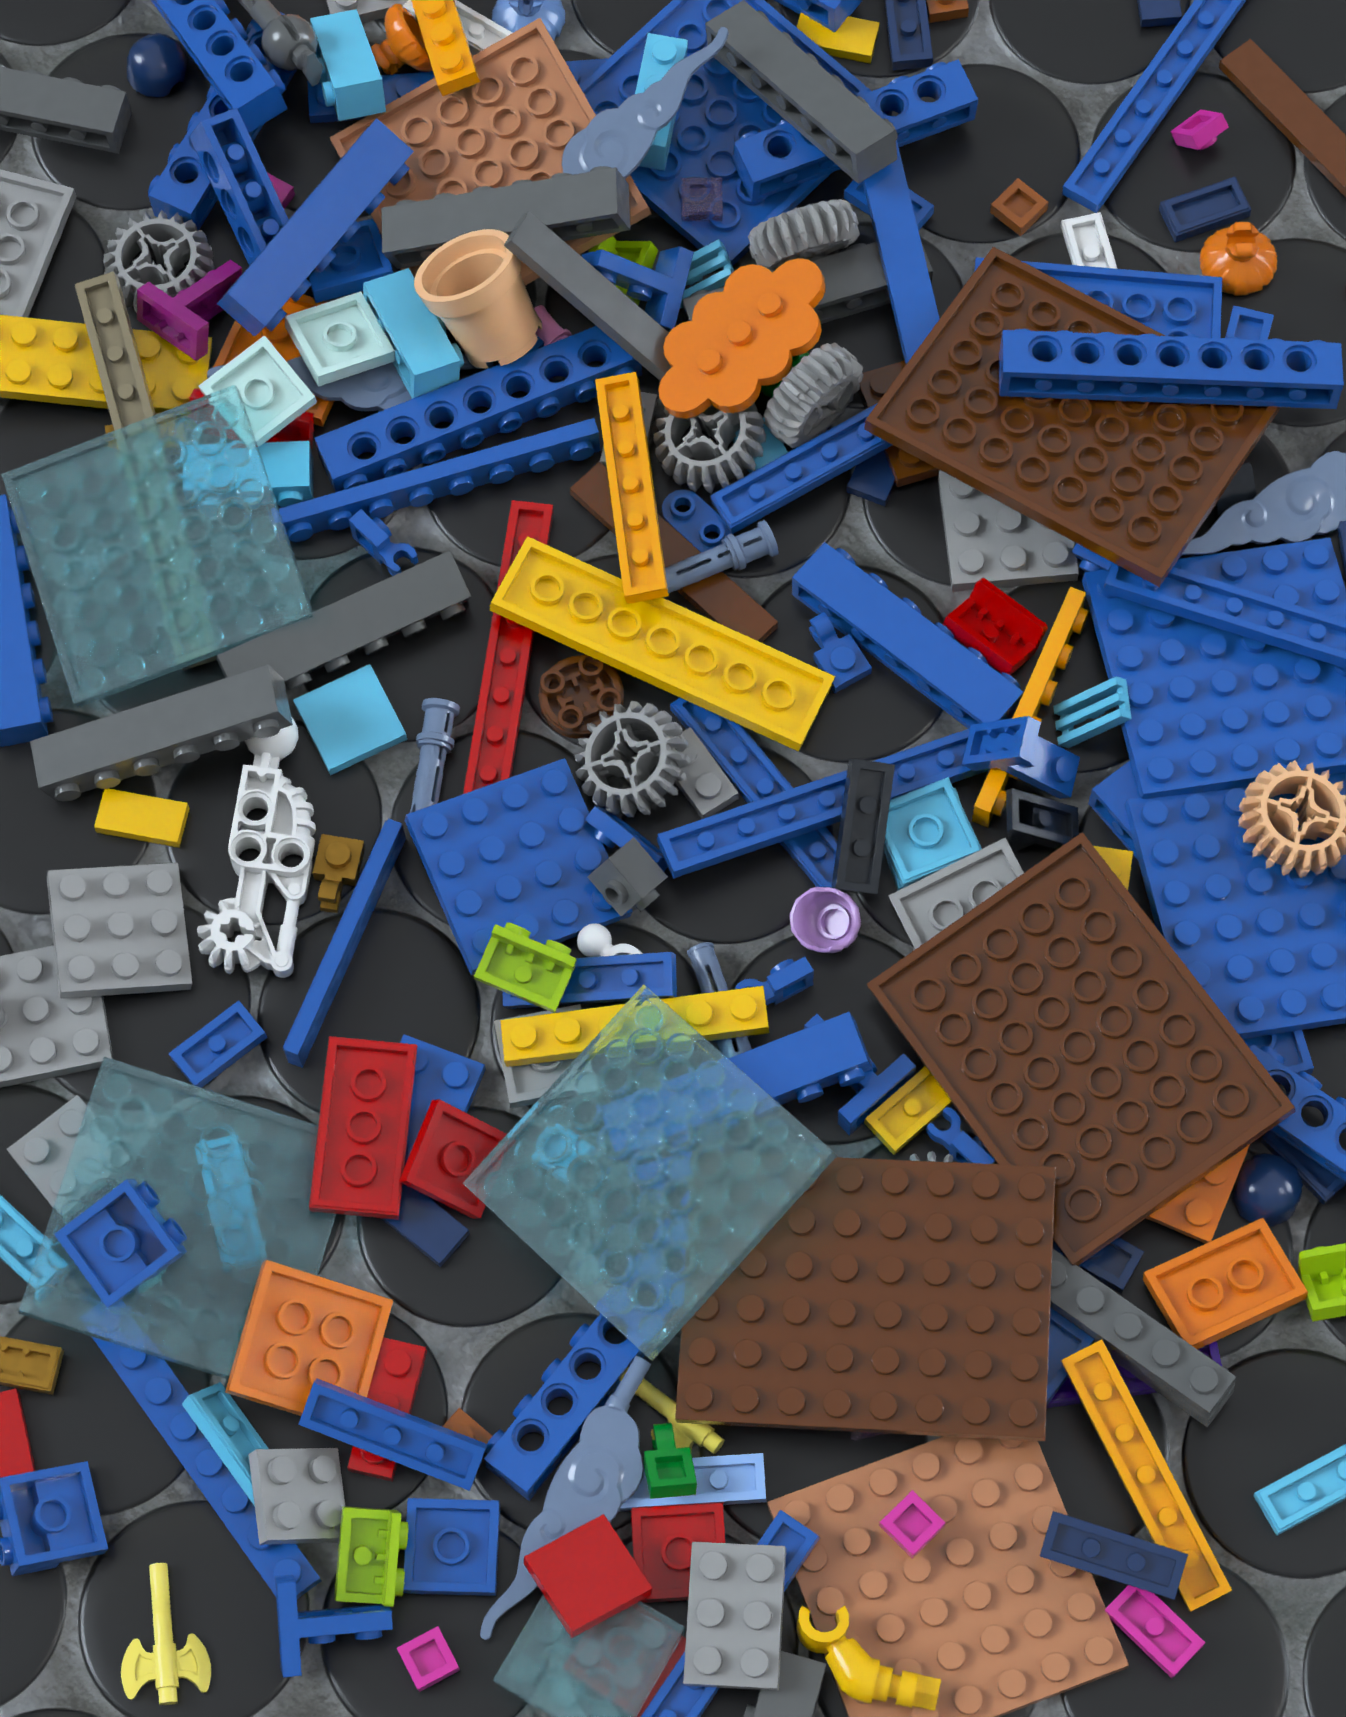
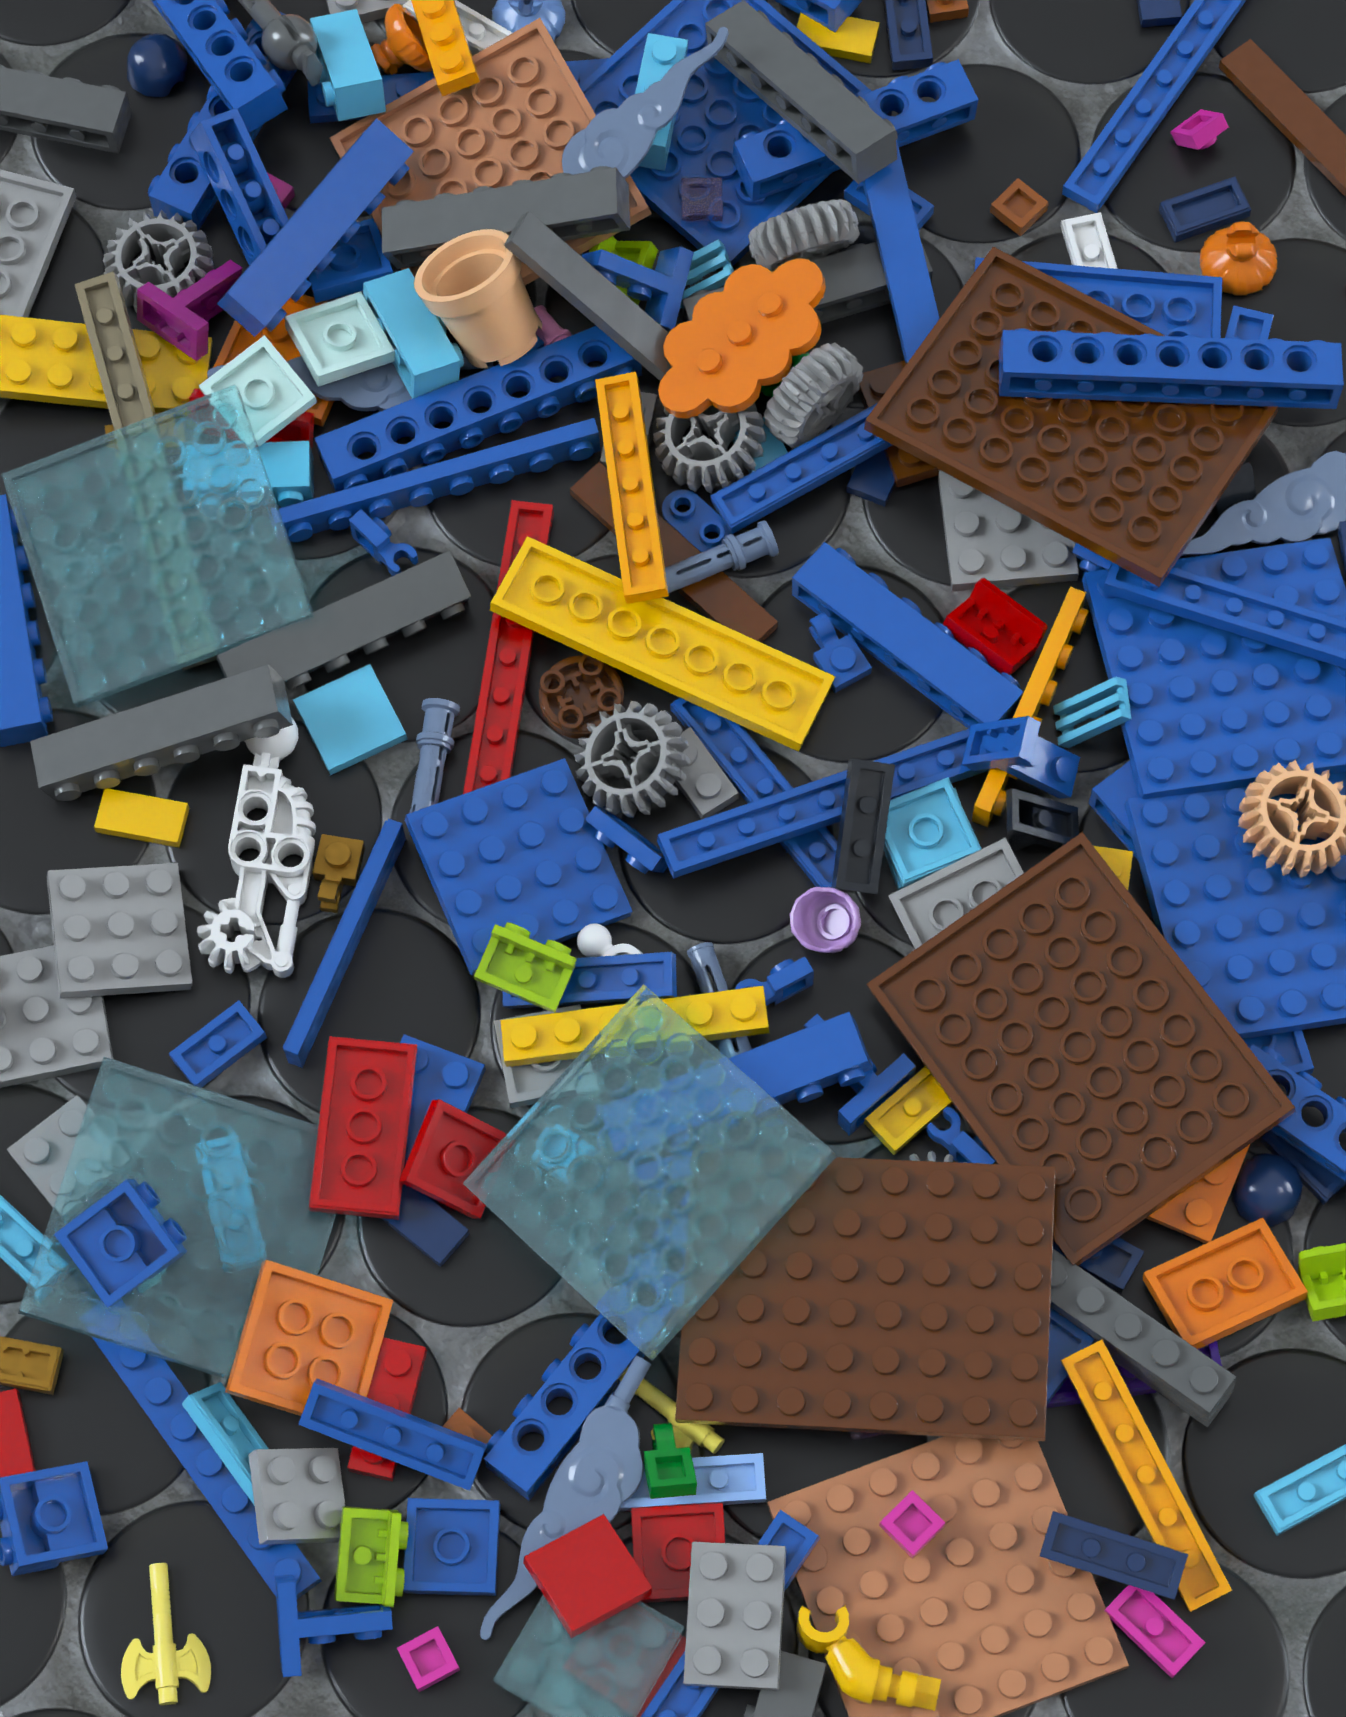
(628, 878): dark grey brick -> none

